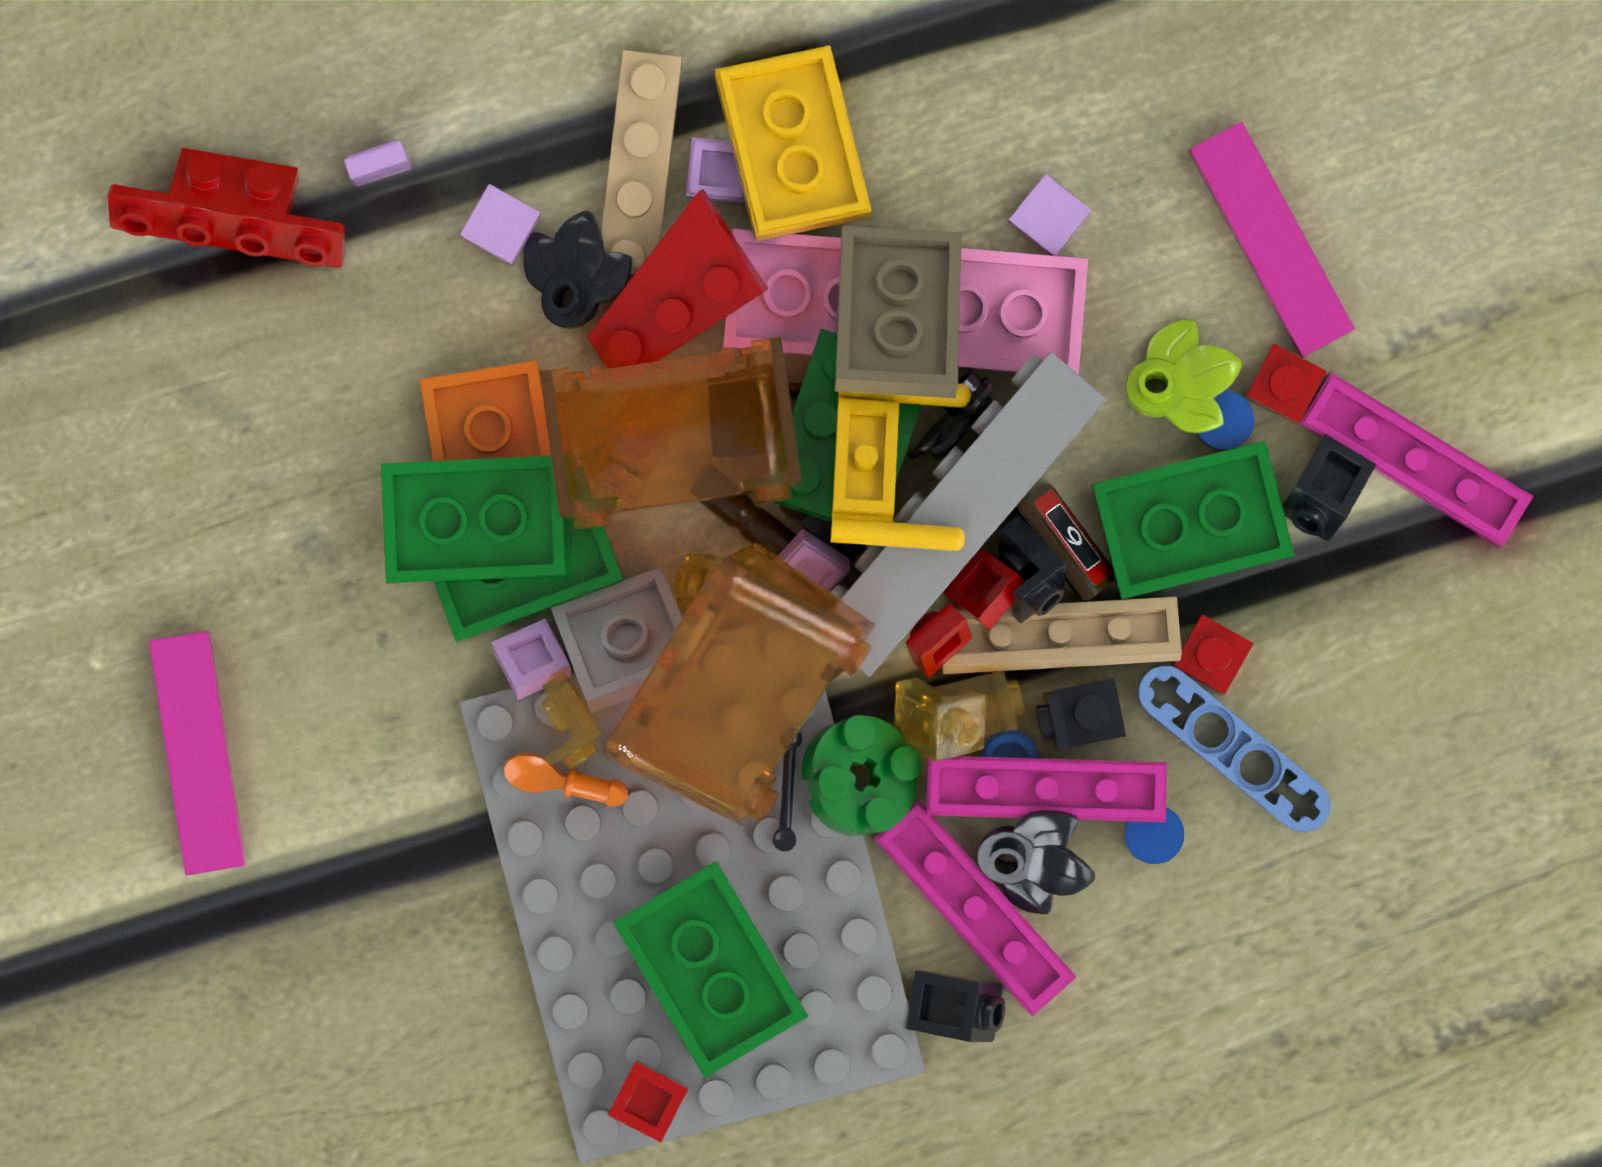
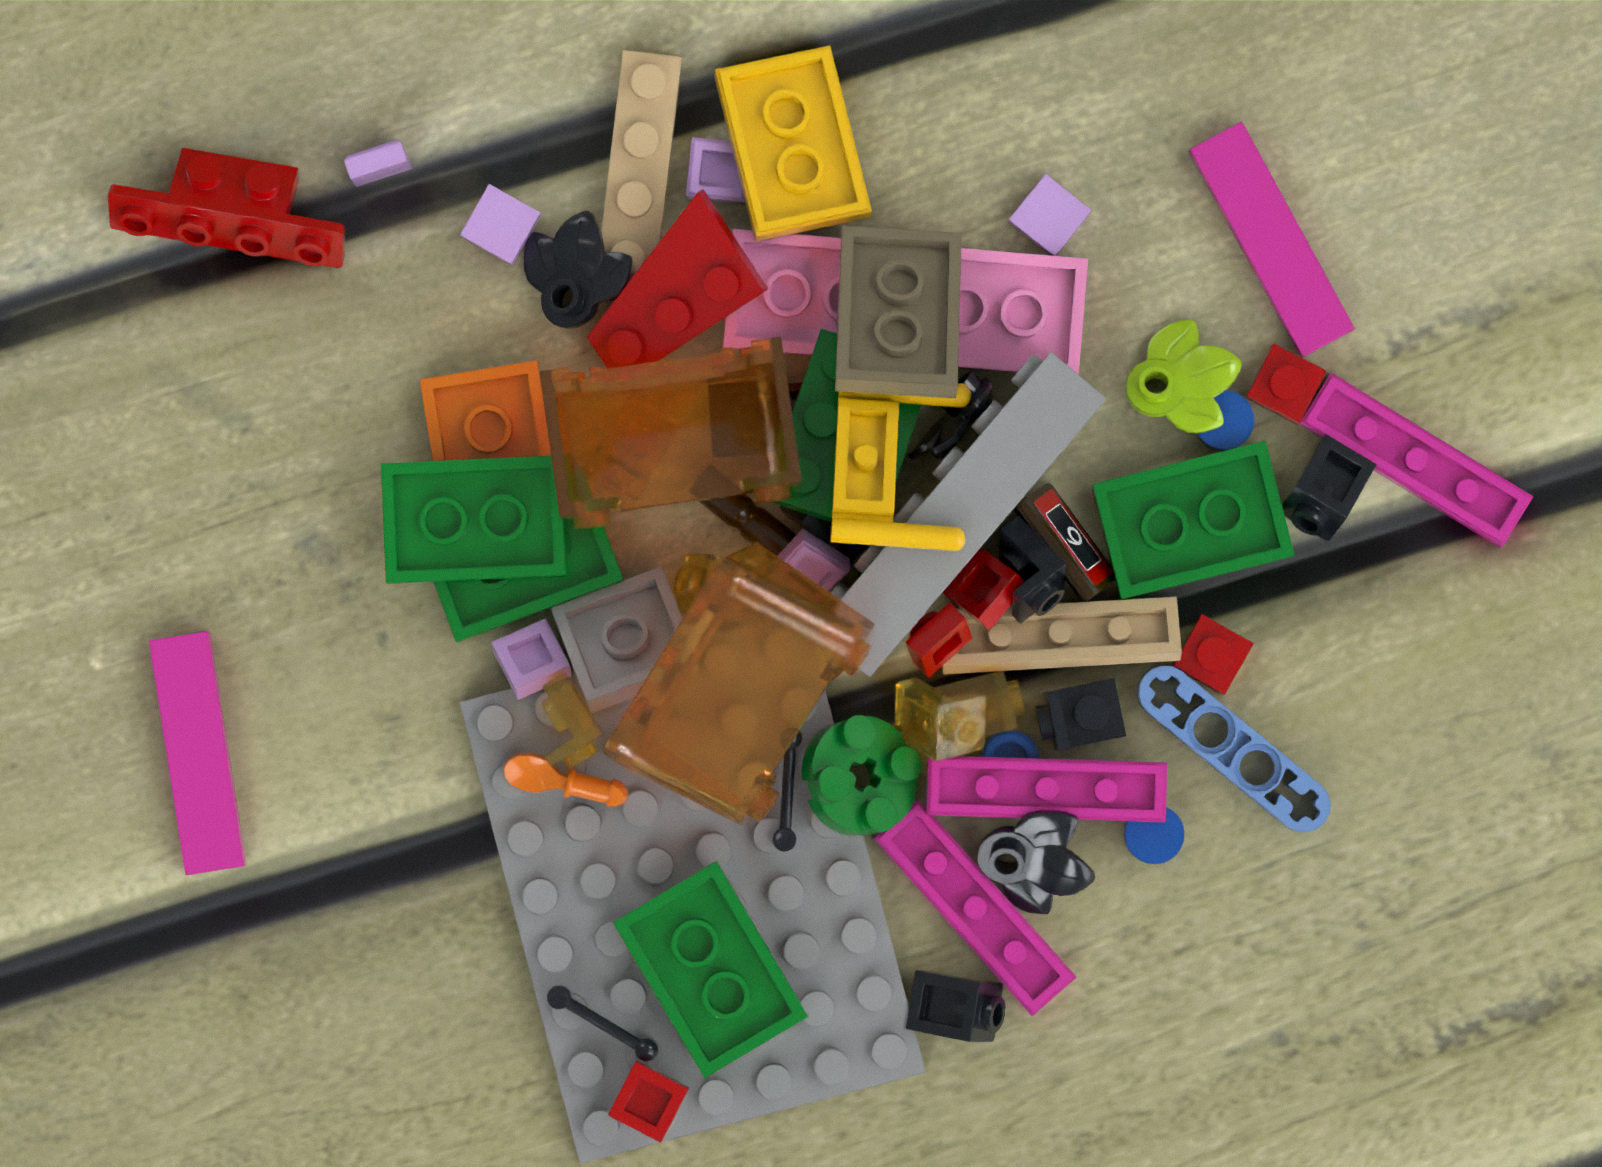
(560, 997): none -> black hinge

